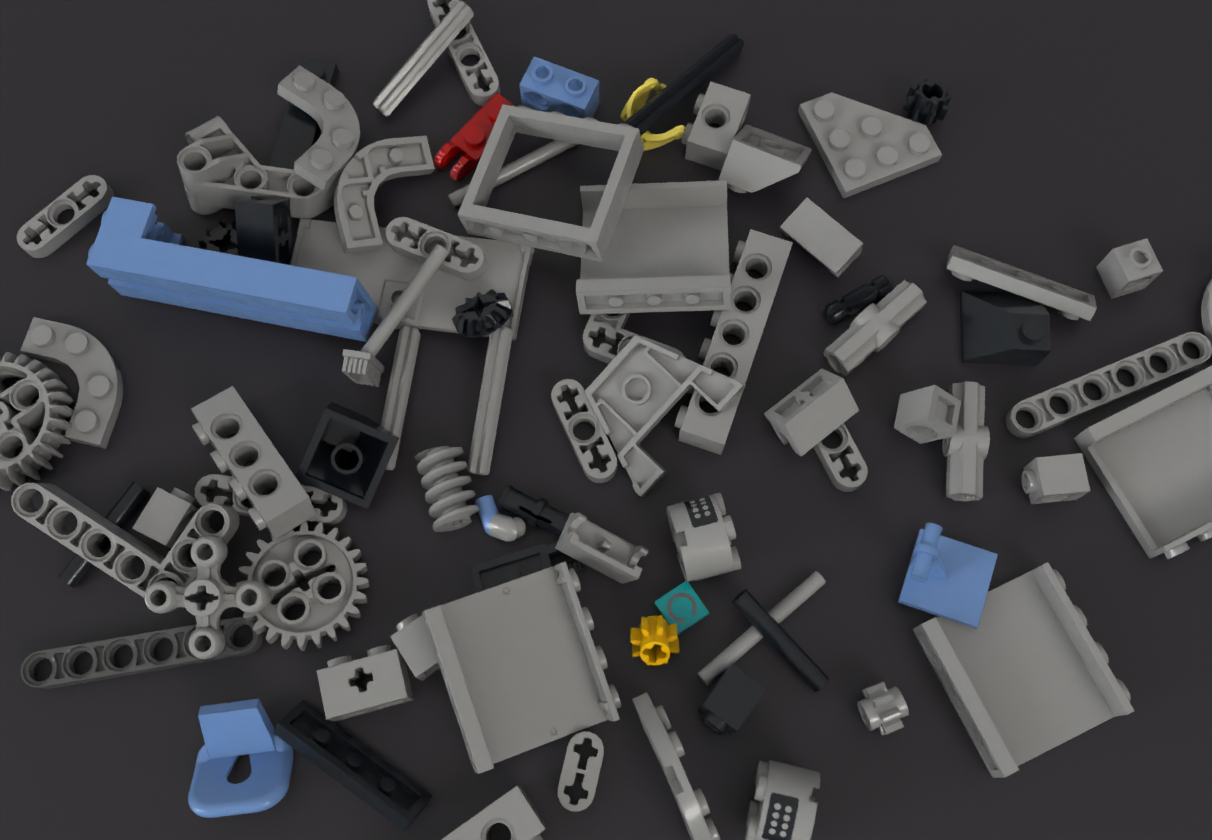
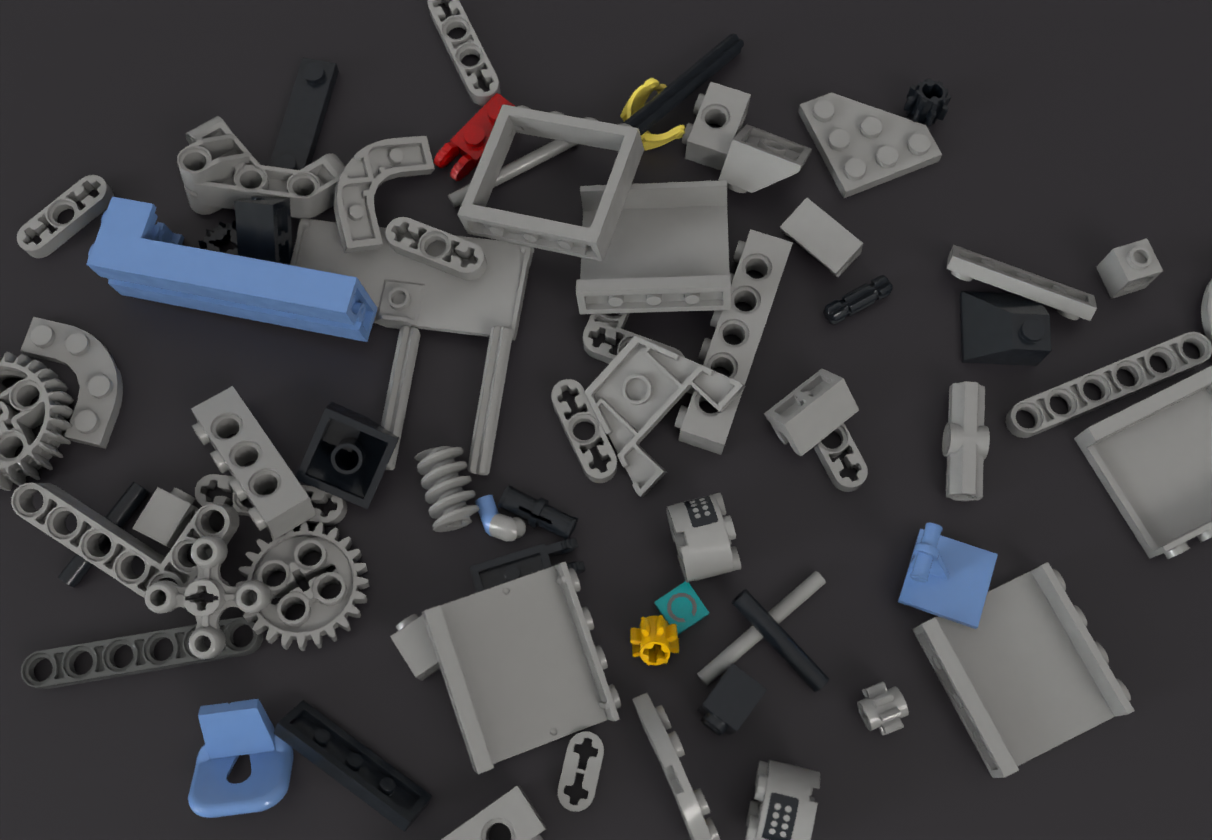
(336, 119): light grey plate -> none
(345, 699): light grey brick -> none
(362, 365): light grey piece -> none
(423, 58): light grey axle -> none
(495, 314): black gear -> none
(559, 89): medium blue brick -> none
(600, 549): light grey hinge -> none
(875, 327): light grey piece -> none
(927, 414): light grey brick -> none
(1055, 478): light grey brick -> none

